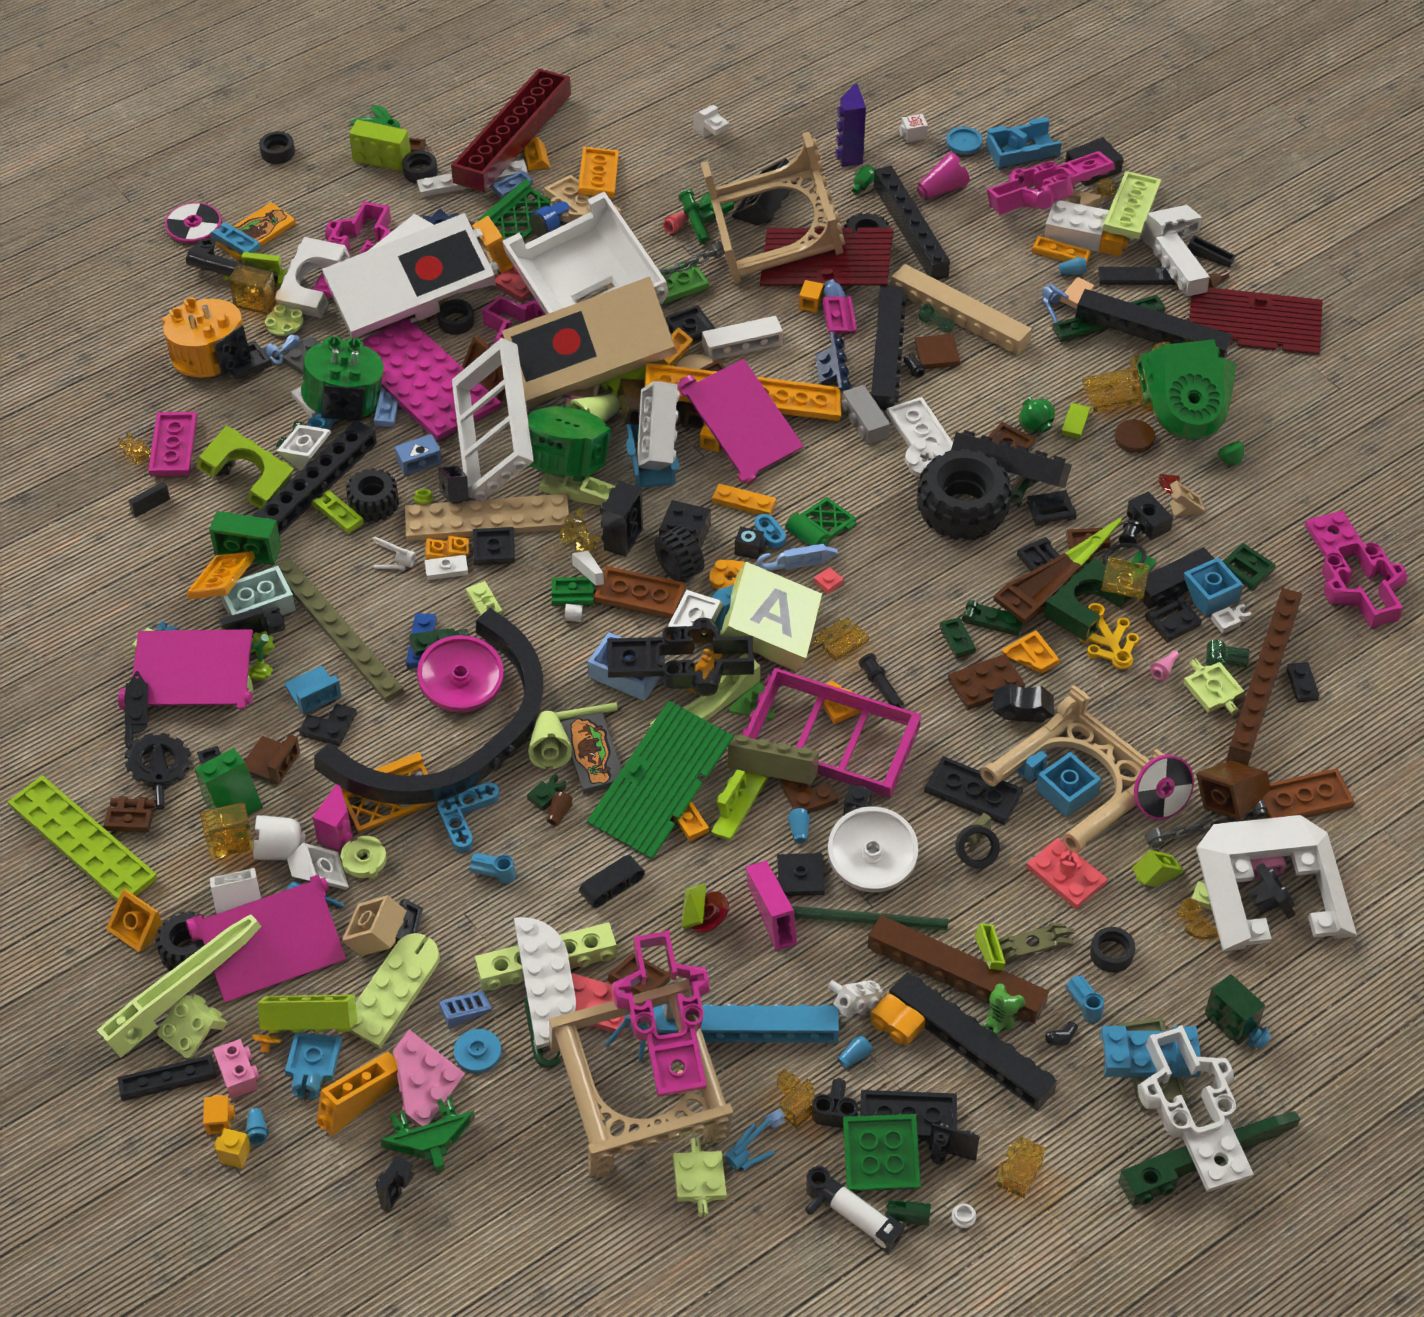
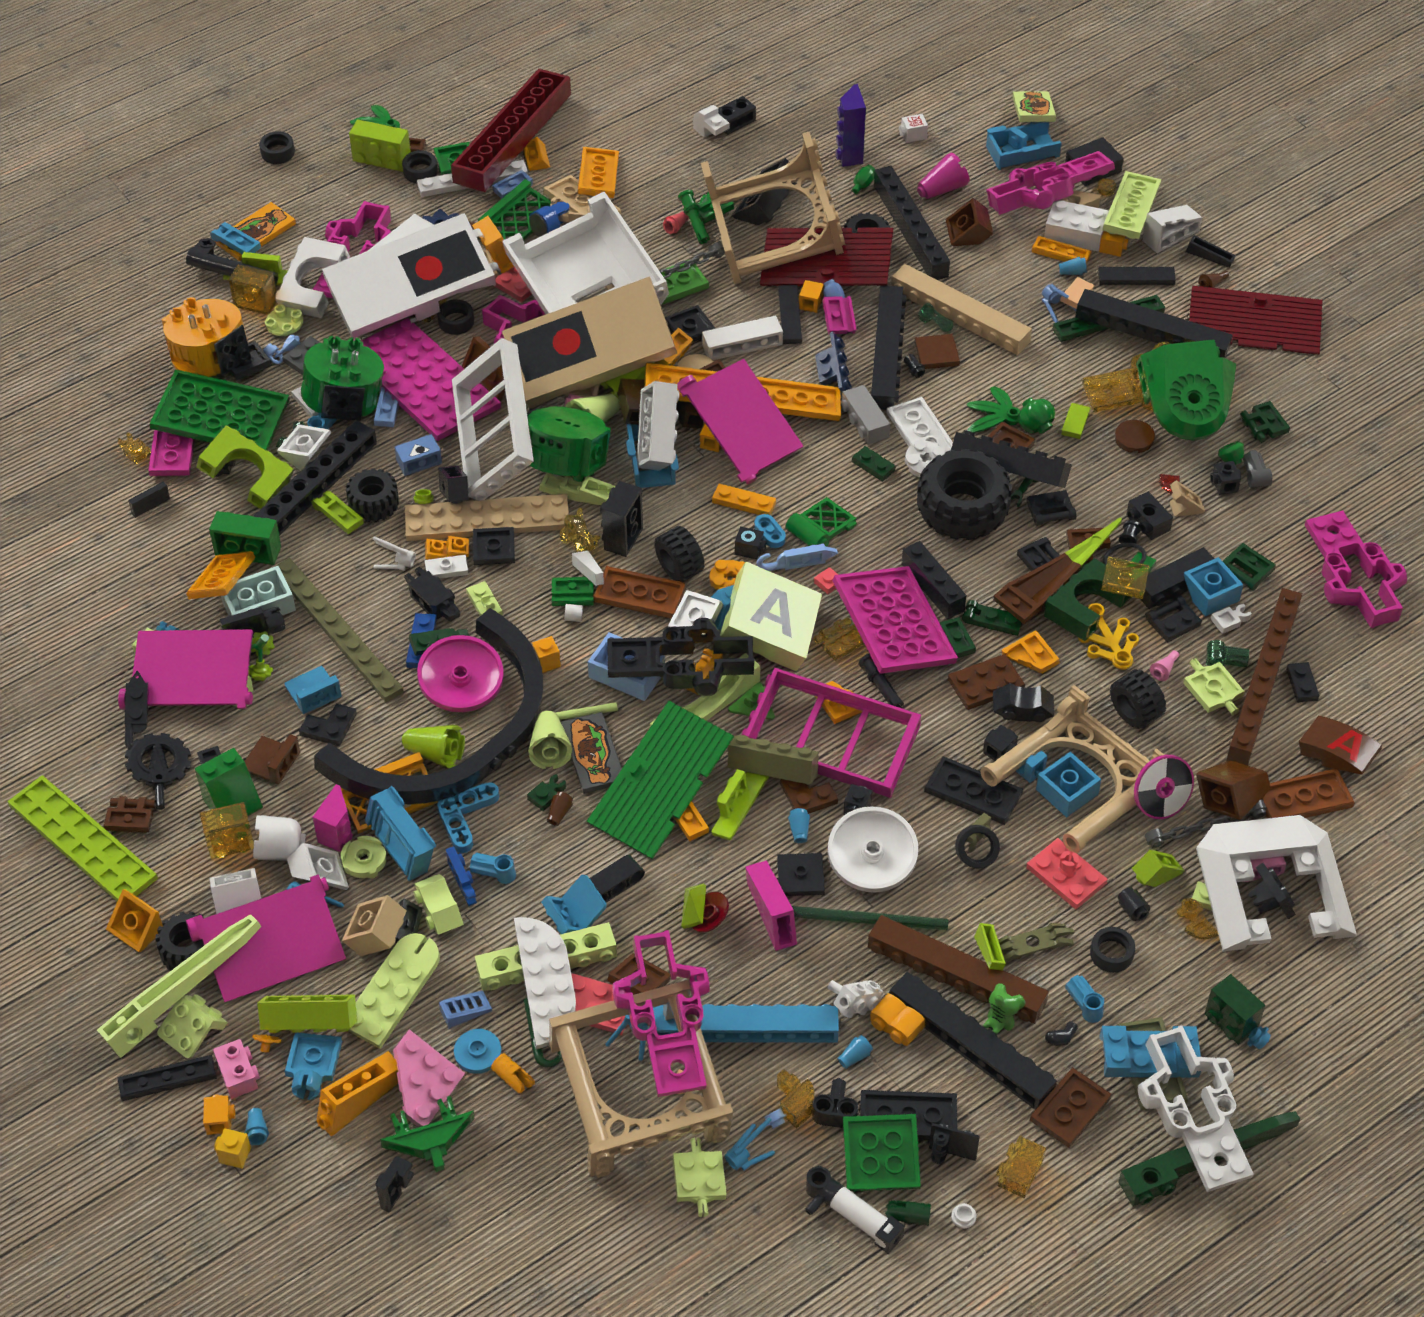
(192, 222): piece -> none
(204, 405): none -> green plate
(399, 833): none -> dark azure piece
(432, 595): none -> black hinge
(437, 744): none -> lime cone
(438, 904): none -> yellowish green brick
(447, 155): none -> green plate
(462, 877): none -> blue plate
(512, 1073): none -> light orange hinge
(547, 653): none -> light orange brick
(577, 907): none -> dark azure bracket
(692, 517): black brick -> none
(738, 114): none -> black brick
(790, 314): none -> black tile
(873, 463): none -> dark green plate
(894, 619): none -> dark pink plate
(934, 580): none -> black brick
(964, 140): dark azure piece -> none
(969, 224): none -> reddish brown slope
(999, 742): none -> black brick
(1000, 412): none -> green plant
(1034, 106): none -> tile
(1070, 1107): none -> reddish brown plate
(1133, 904): none -> black brick
(1138, 699): none -> black tyre
(1181, 264): white brick -> none
(1226, 477): none -> black brick
(1257, 473): none -> dark grey piece
(1270, 421): none -> dark green plate
(1339, 745): none -> reddish brown slope

